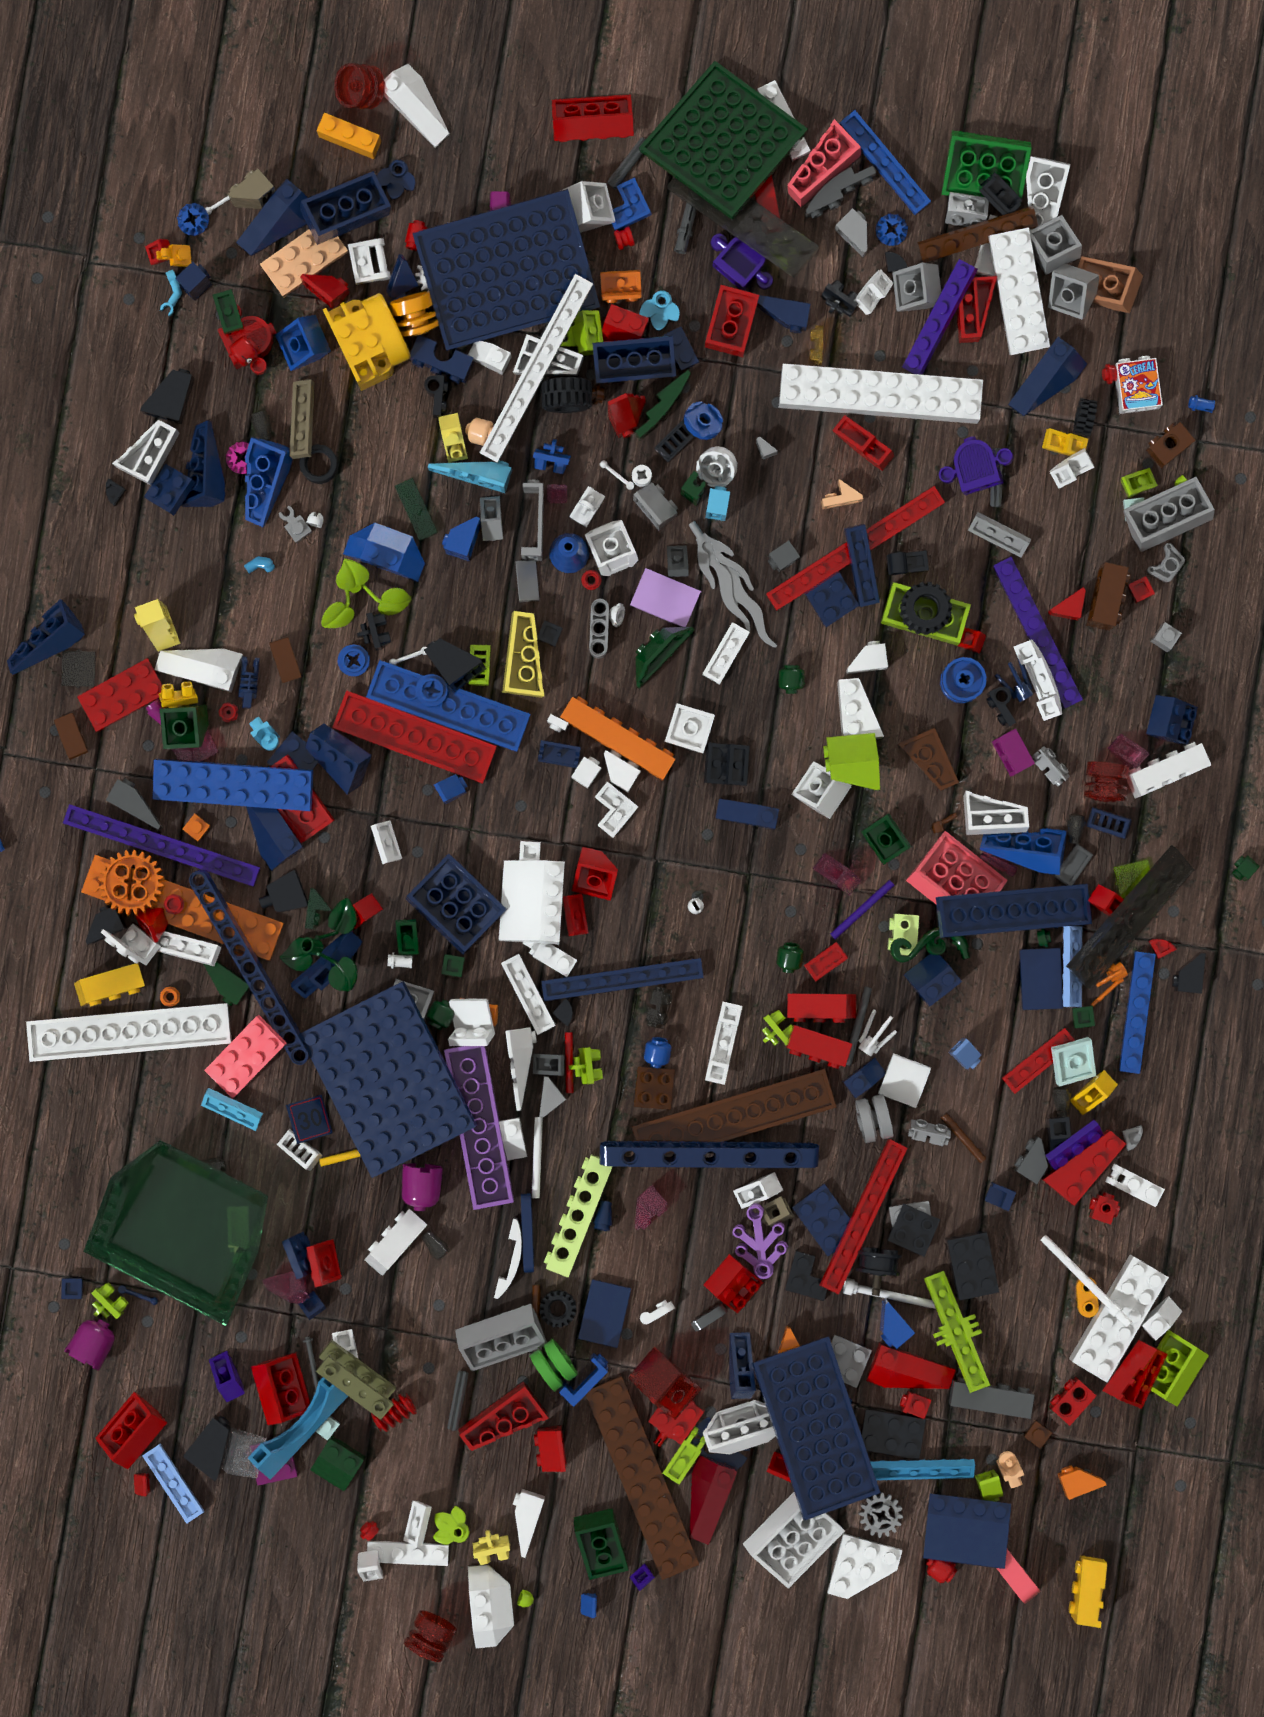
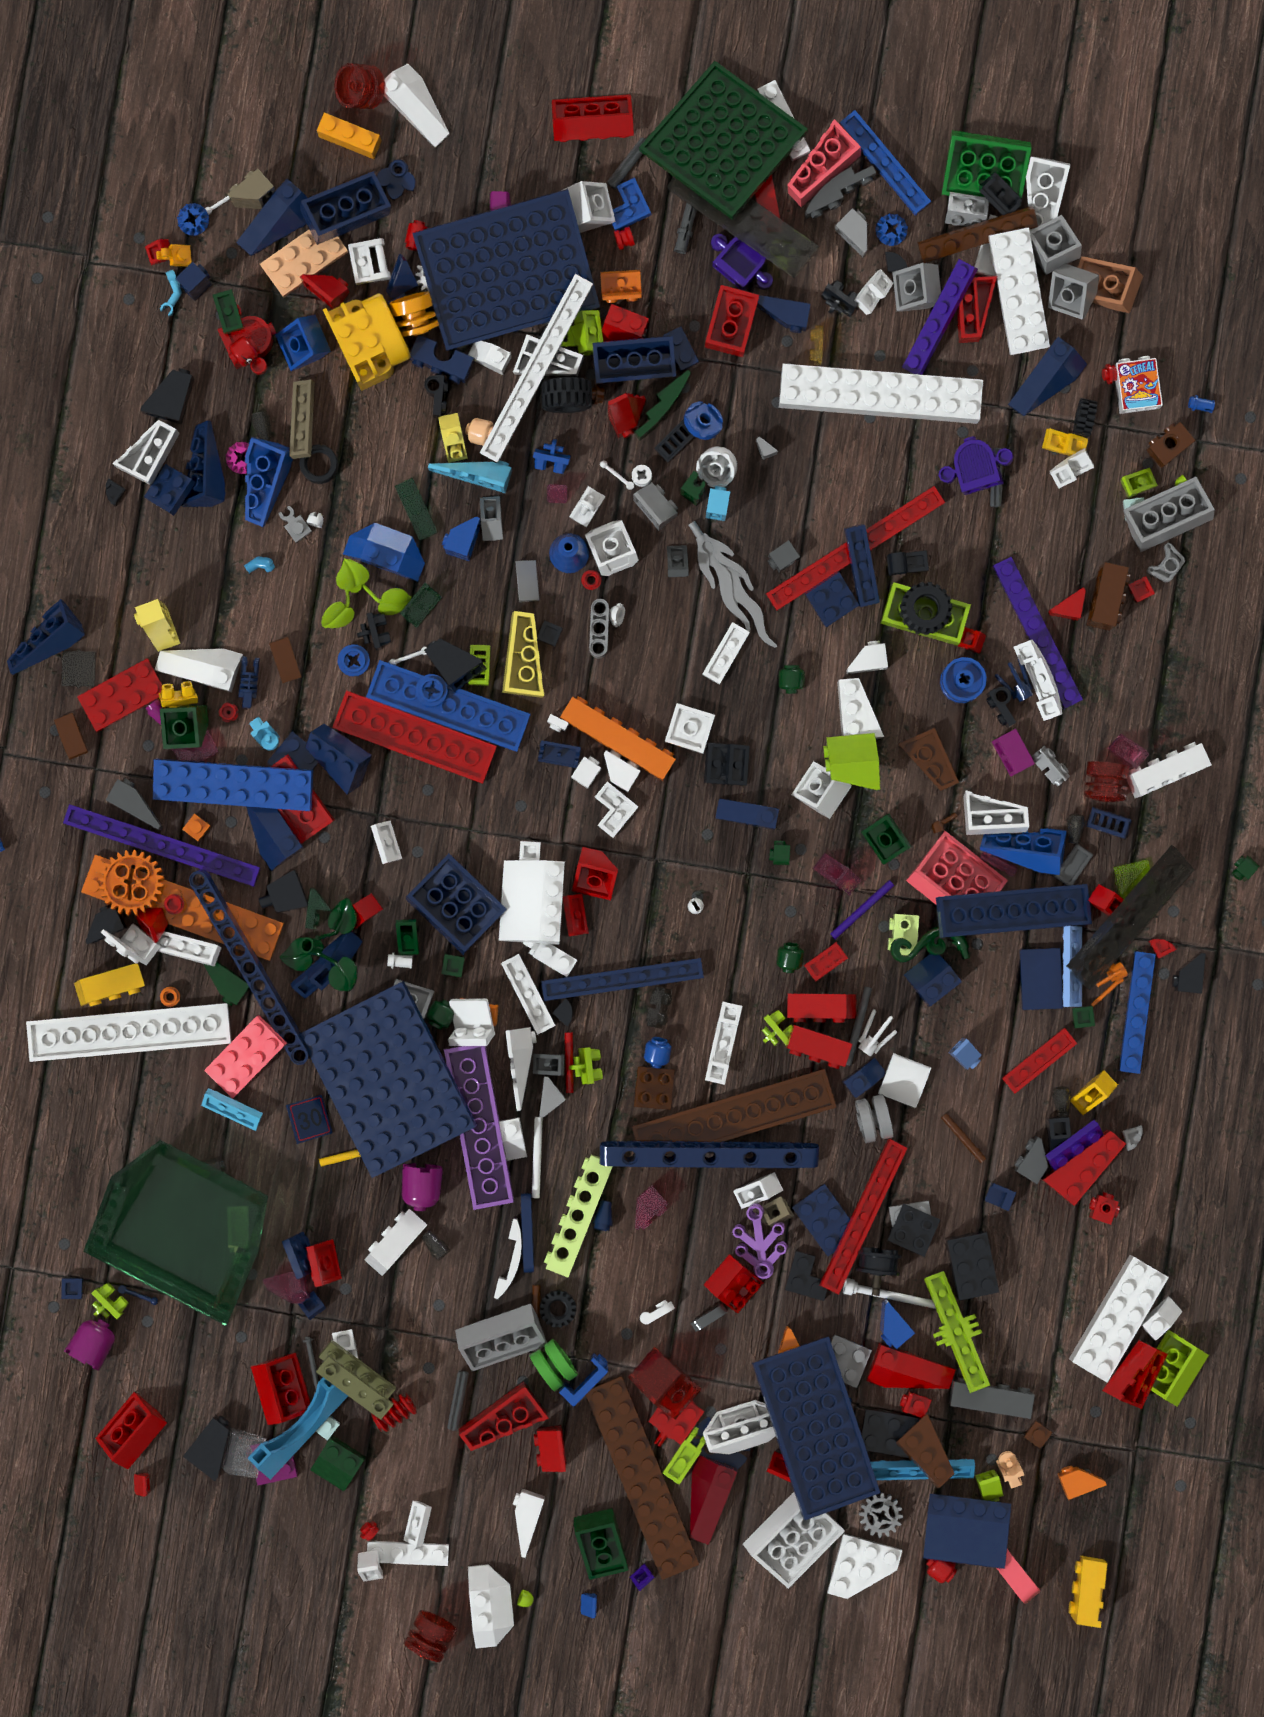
(173, 1483): light blue plate -> none
(226, 1376): dark purple slope -> none
(309, 1165): white slope -> none
(420, 605): none -> clear green hinge
(448, 1525): lime plate -> none
(451, 788): blue slope -> none
(491, 1545): light yellow hips -> none
(535, 553): light grey panel -> none
(604, 1313): dark blue tile -> none
(658, 651): dark green wedge -> none
(660, 312): medium azure plate -> none
(665, 598): lavender tile -> none
(740, 1366): dark blue slope -> none
(780, 854): none -> dark green plate
(847, 496): light nougat slope -> none
(863, 442): red slope -> none
(926, 1451): none -> reddish brown wedge
(938, 1133): light grey hinge -> none
(999, 534): light grey plate -> none
(1044, 937): dark green plate -> none
(1073, 1061): light aqua plate -> none
(1077, 1405): red brick -> none
(1084, 1298): light orange plate -> none
(1114, 1308): white bar -> none
(1135, 1185): white plate -> none
(1166, 637): light grey brick -> none
(1172, 720): dark blue slope -> none

